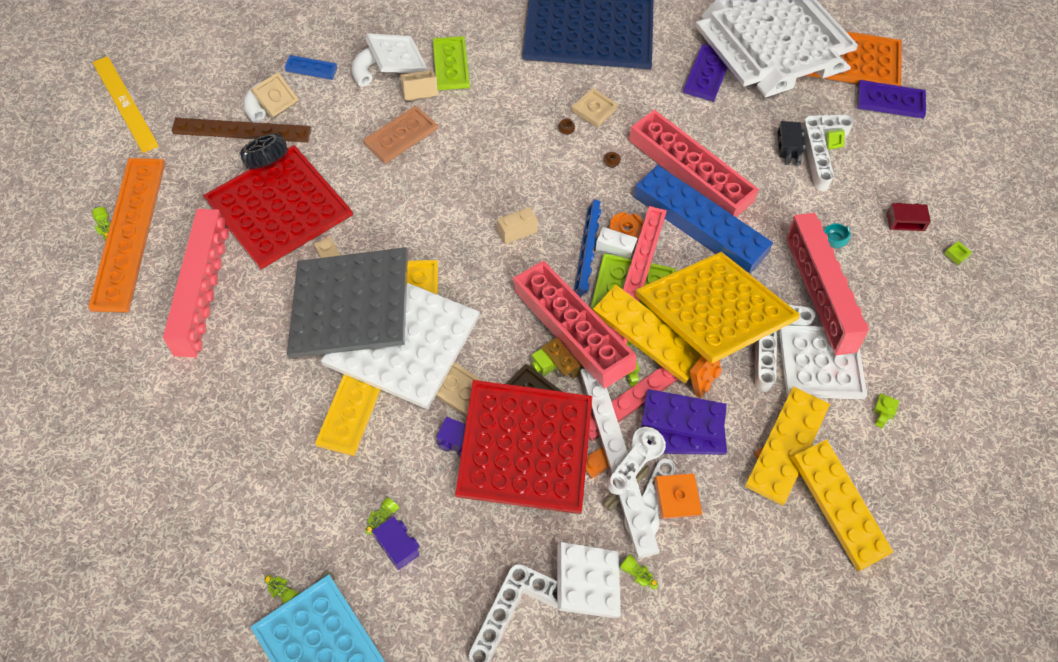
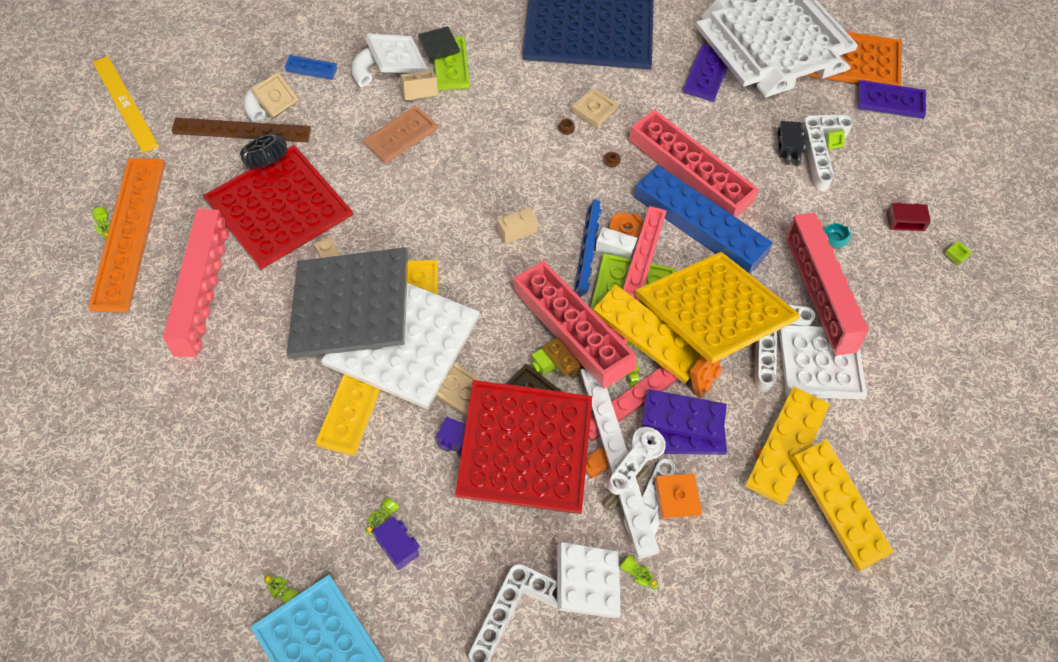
(438, 43): none -> pearl dark grey tile
(886, 408): lime plate -> none

